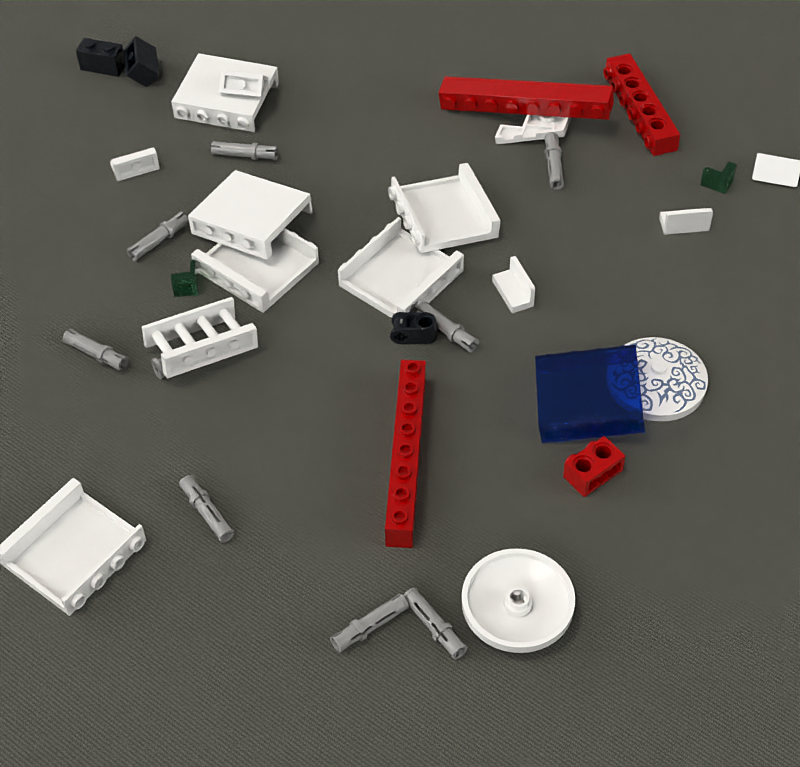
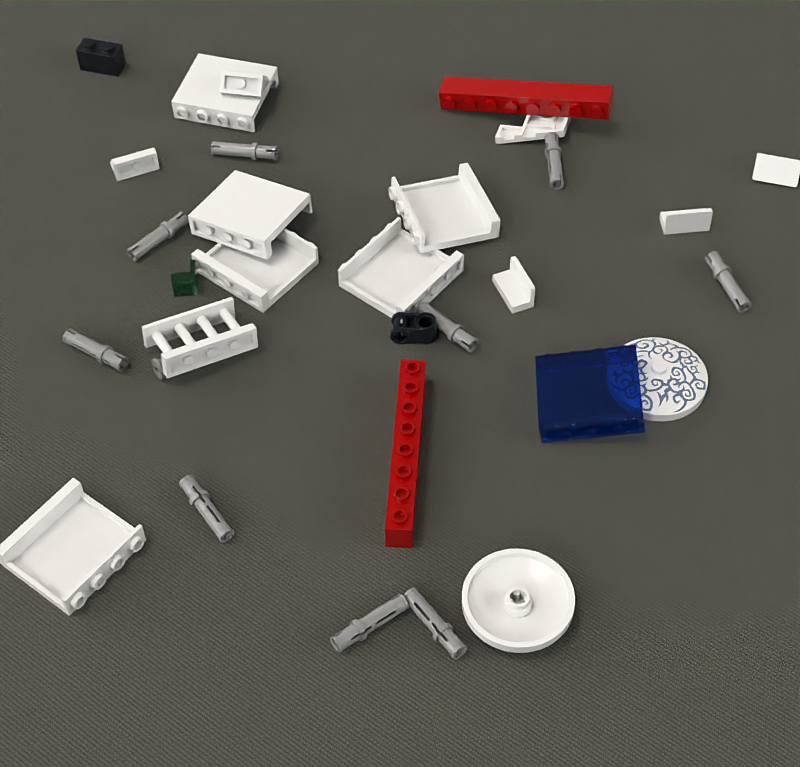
(141, 61): black brick -> none
(600, 463): red brick -> none
(642, 105): red brick -> none
(719, 180): clear green panel -> none
(724, 275): none -> light grey pin

